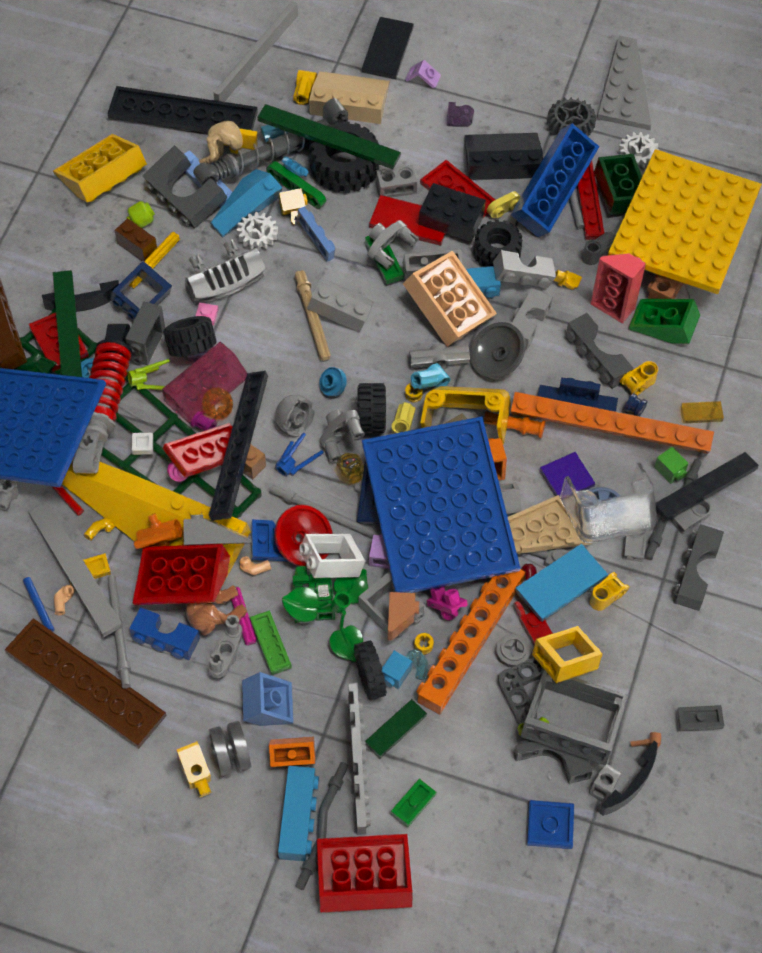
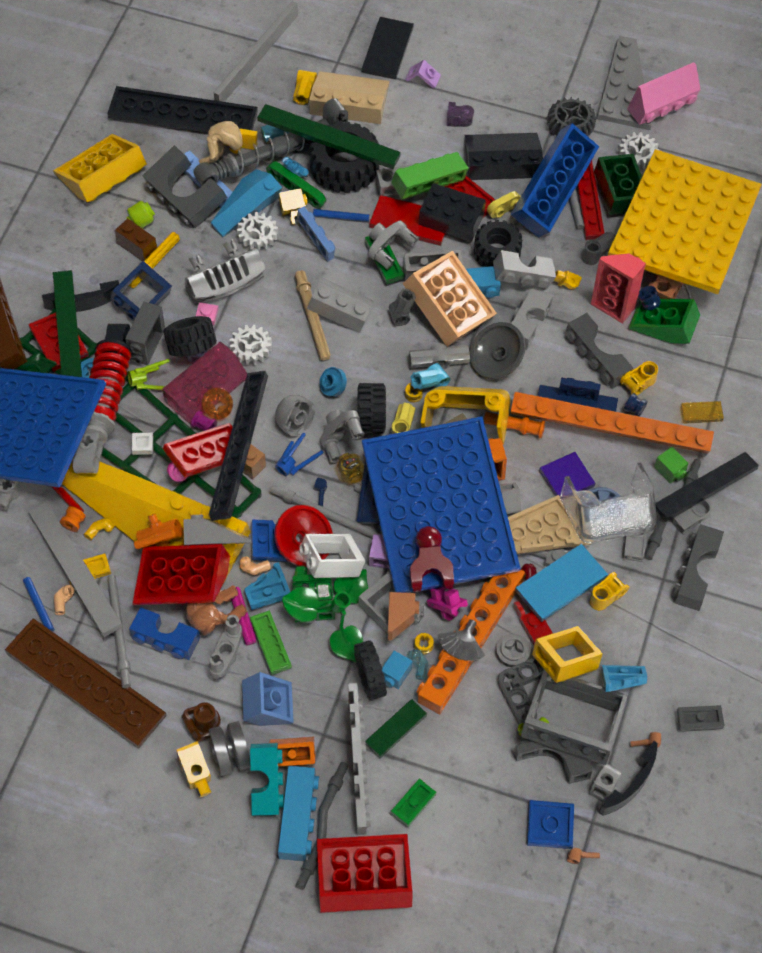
(72, 519): none -> orange wheel
(204, 718): none -> reddish brown piece
(251, 344): none -> white gear
(267, 589): none -> dark azure wing
(267, 799): none -> teal arch
(321, 484): none -> dark blue hand
(341, 215): none -> blue bar
(401, 307): none -> dark grey piece
(421, 176): none -> bright green brick
(430, 559): none -> dark red piece
(462, 643): none -> flat silver hand
(576, 853): none -> nougat hand
(620, 677): none -> dark azure wing
(649, 298): none -> dark blue wheel
(665, 94): none -> bright pink slope

